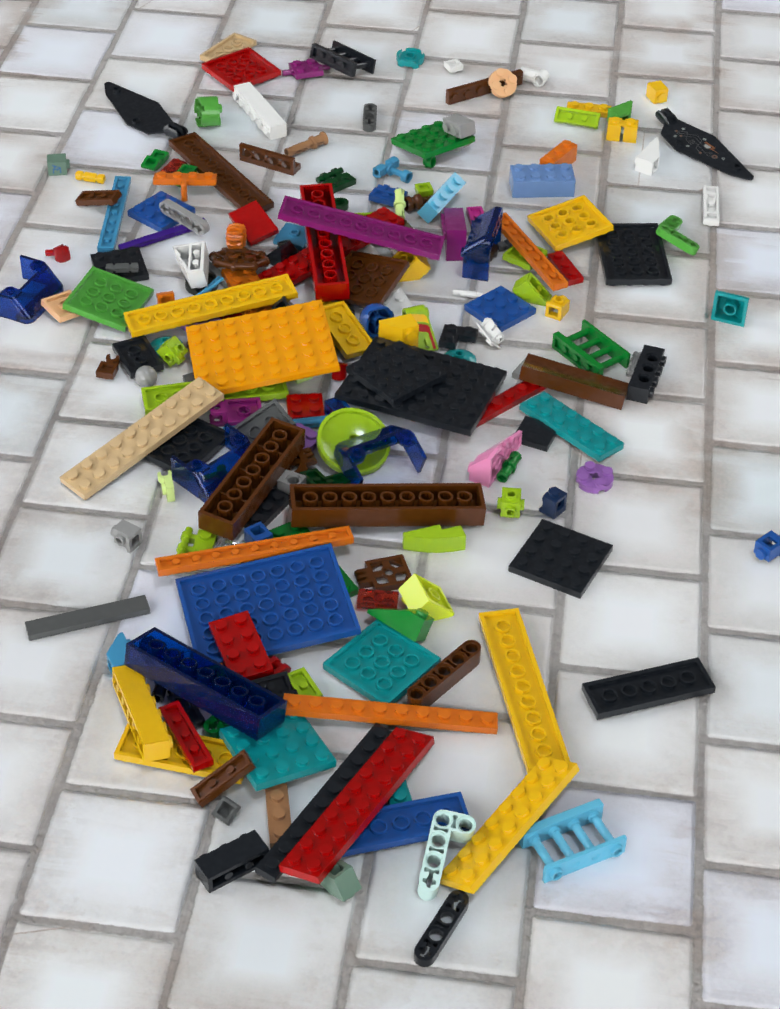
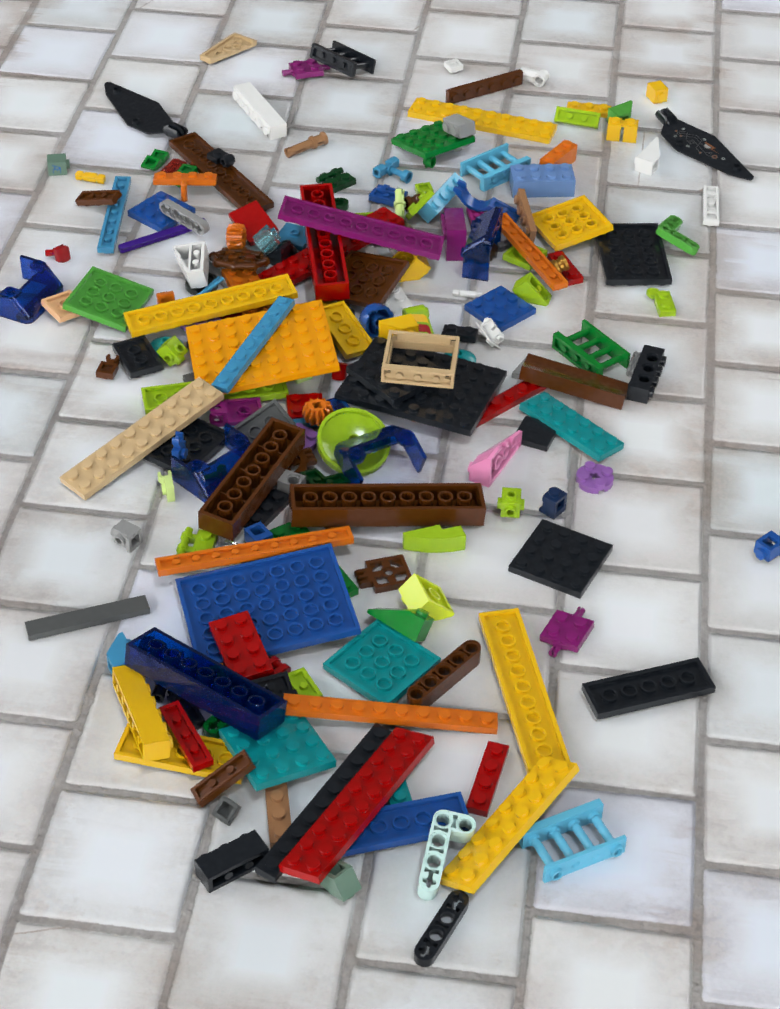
(122, 267): dark grey axle -> none
(129, 255): black plate -> none
(146, 376): light grey piece -> none
(179, 448): none -> blue plate
(207, 111): bright green brick -> none
(220, 156): none -> black plate
(241, 68): red plate -> none
(253, 344): none -> dark azure plate
(267, 239): none -> clear light blue brick
(268, 159): reddish brown fence -> none
(316, 411): none -> orange gear
(369, 117): dark grey beam -> none
(377, 599): clear red plate -> none
(411, 58): teal plate -> none
(414, 208): none -> lime plate
(420, 375): none -> tan window
(479, 205): none -> blue piece
(485, 120): none -> yellow plate
(487, 779): none -> red plate
(494, 176): none -> medium azure fence
(495, 84): light nougat plate -> none
(509, 466): green pin -> none
(525, 214): none -> medium nougat plate
(560, 303): yellow brick -> none
(561, 264): none -> pearl gold wheel
(566, 631): none -> magenta plate
(663, 302): none -> lime hinge
(729, 308): teal slope -> none

